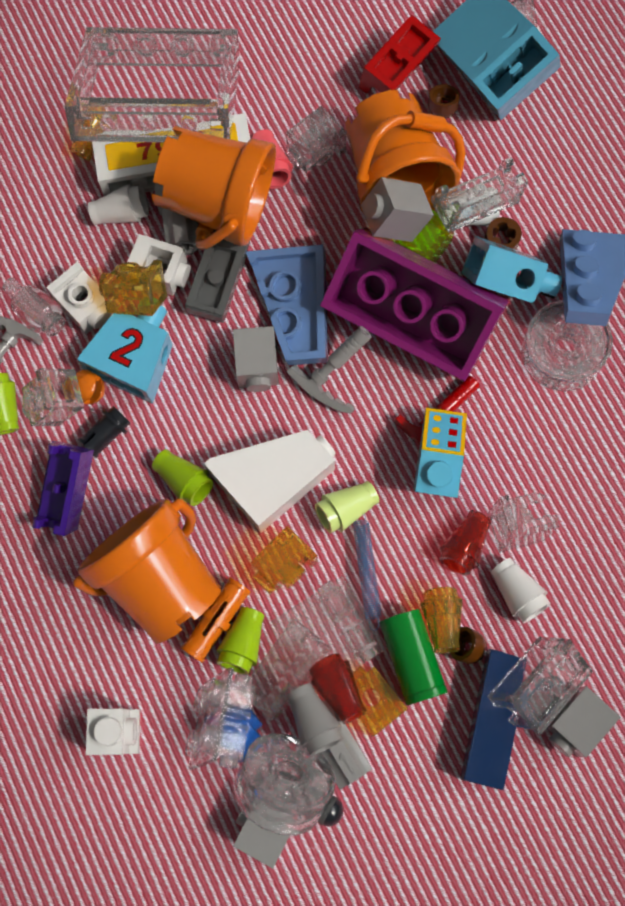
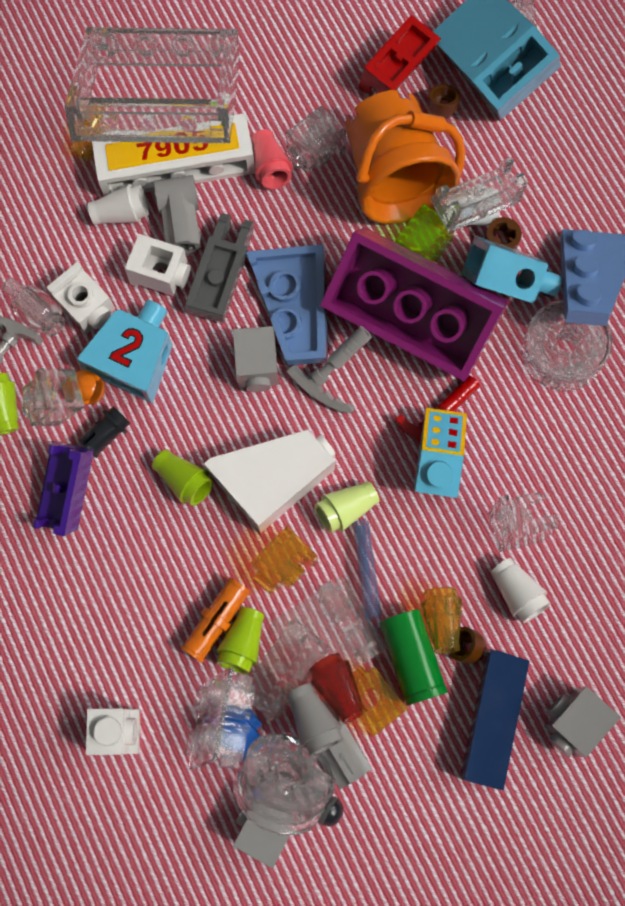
(133, 288): clear yellow brick -> none
(152, 570): orange piece -> none
(215, 184): orange piece -> none
(396, 209): light grey brick -> none
(465, 545): clear red cone -> none
(541, 683): clear hinge -> none

